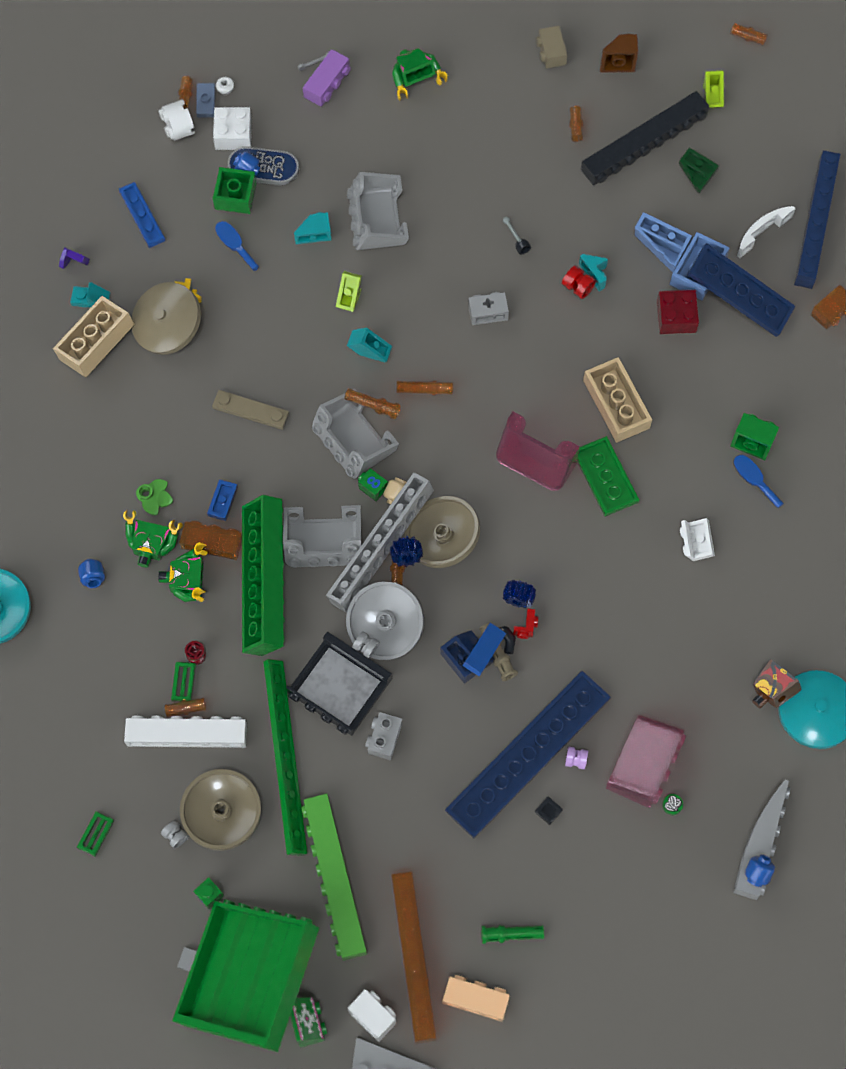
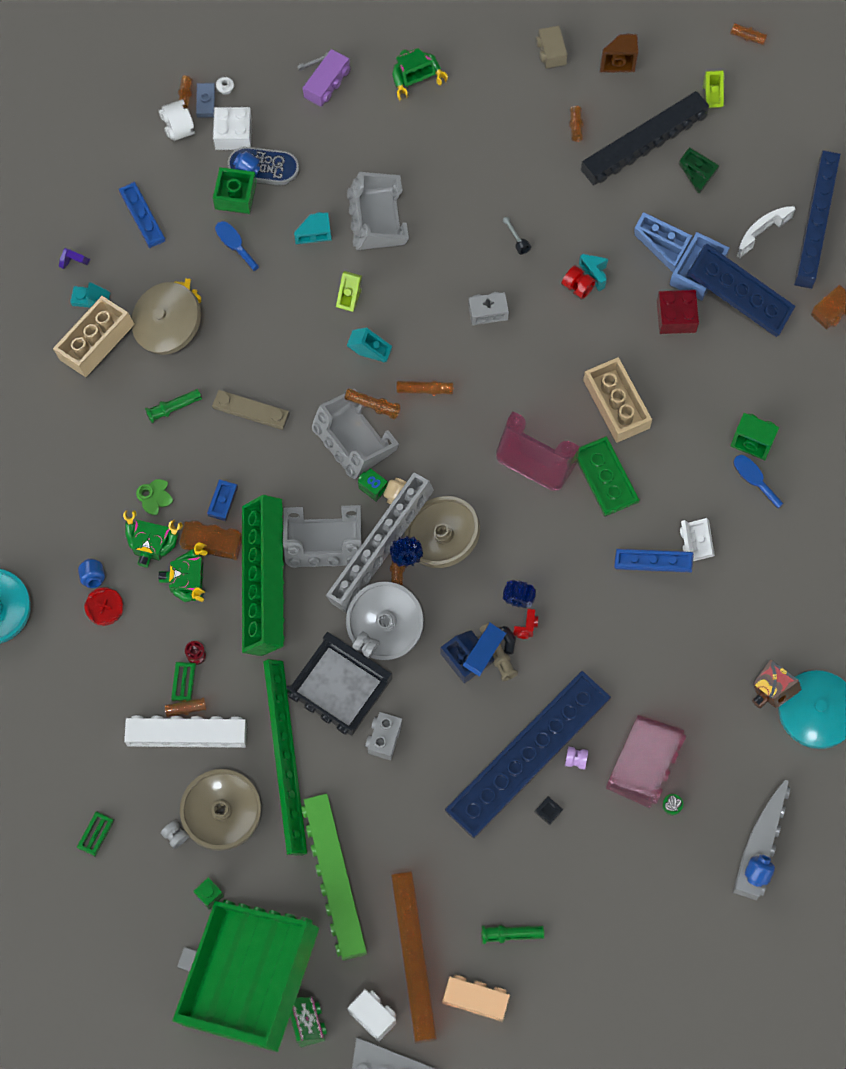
(104, 606): none -> red tile
(166, 408): none -> green pin
(654, 560): none -> blue tile

